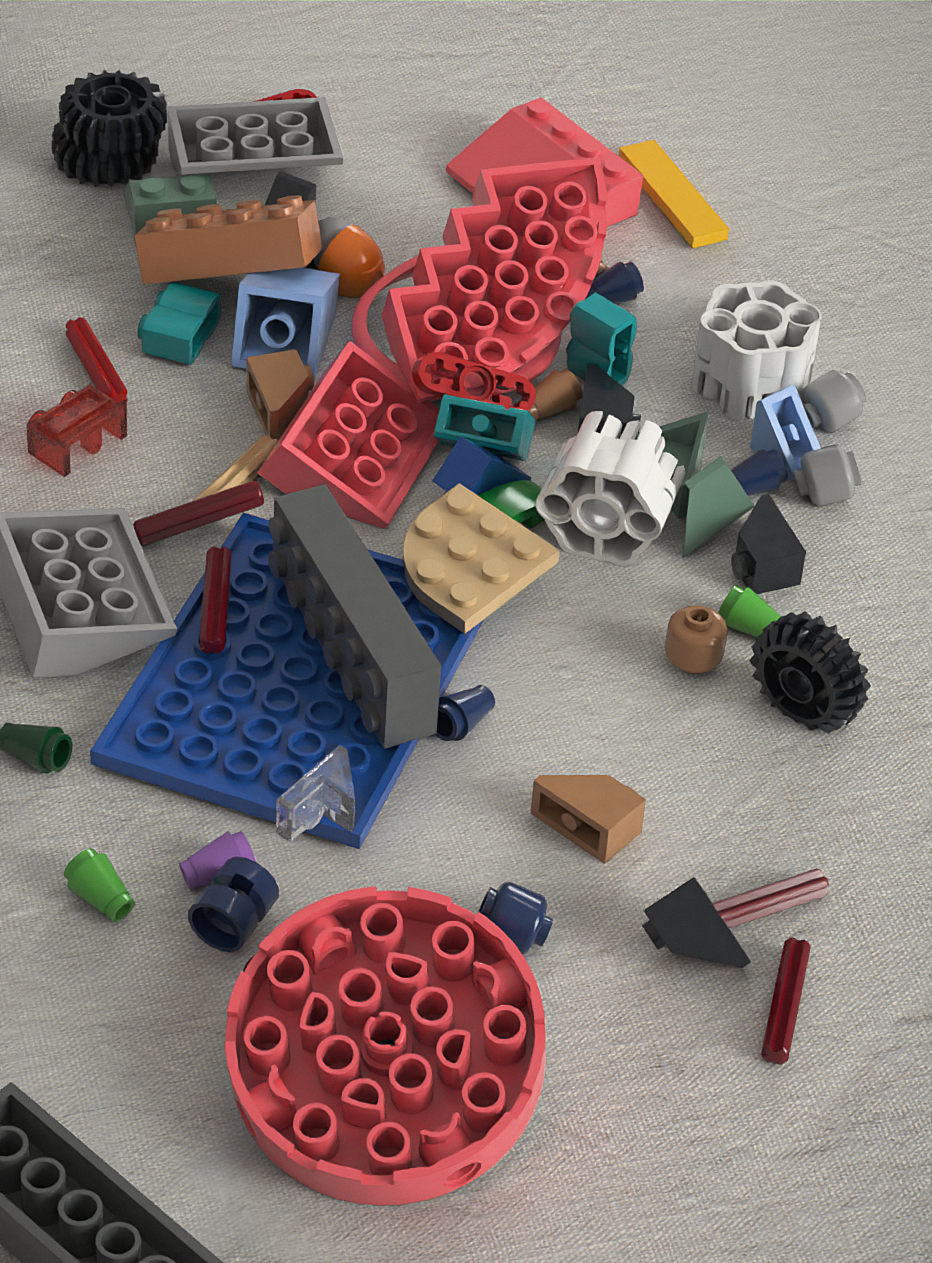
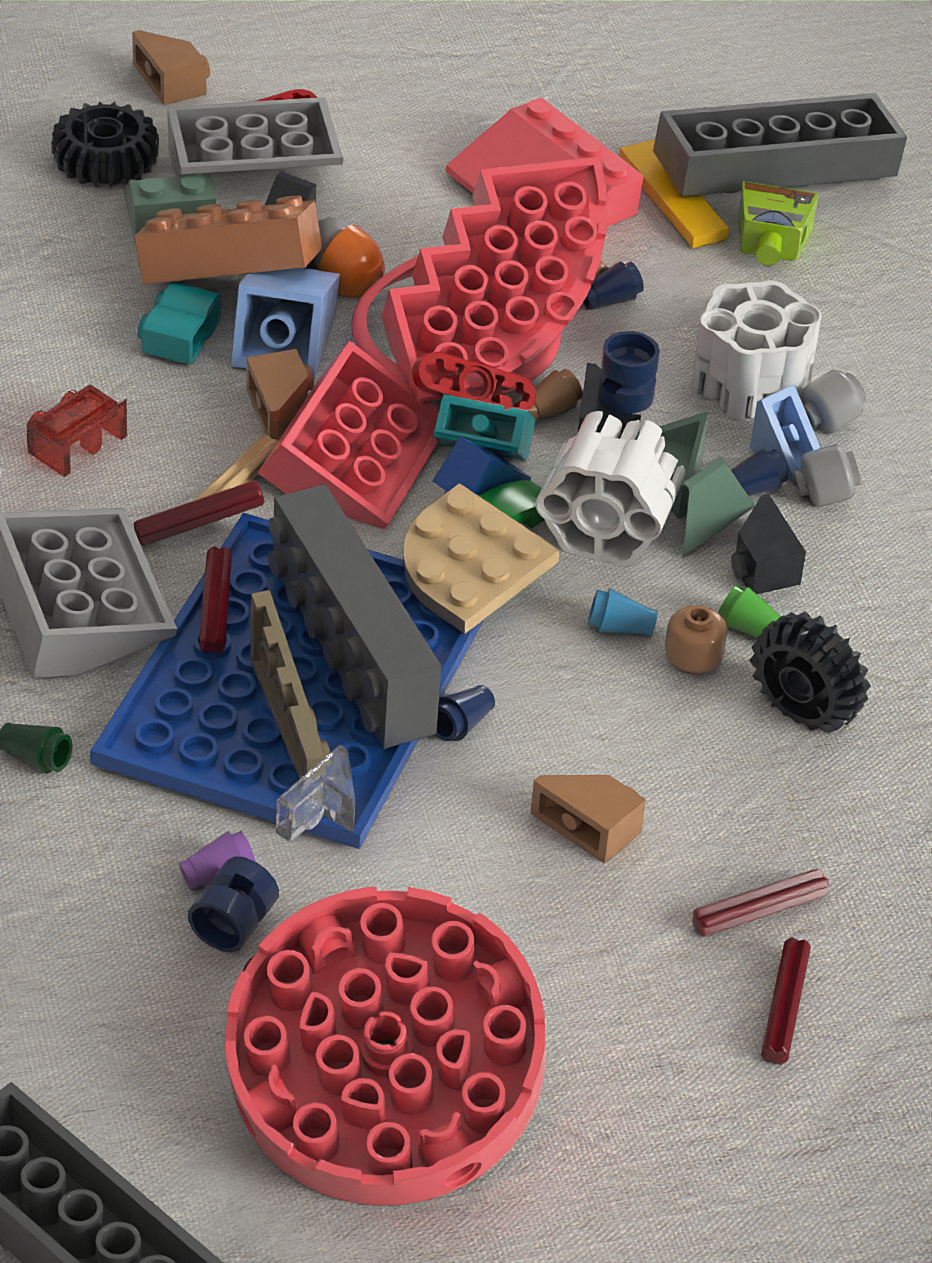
(95, 359): red axle -> none
(97, 882): bright green cone -> none
(113, 112): black gear -> none
(170, 66): none -> medium nougat slope
(282, 686): none -> dark tan wing
(518, 914): dark blue head -> none
(601, 336): teal brick -> none
(620, 614): none -> dark azure cone
(628, 372): none -> dark blue wheel
(693, 927): black slope -> none
(775, 221): none -> lime torso
(779, 144): none -> dark grey brick

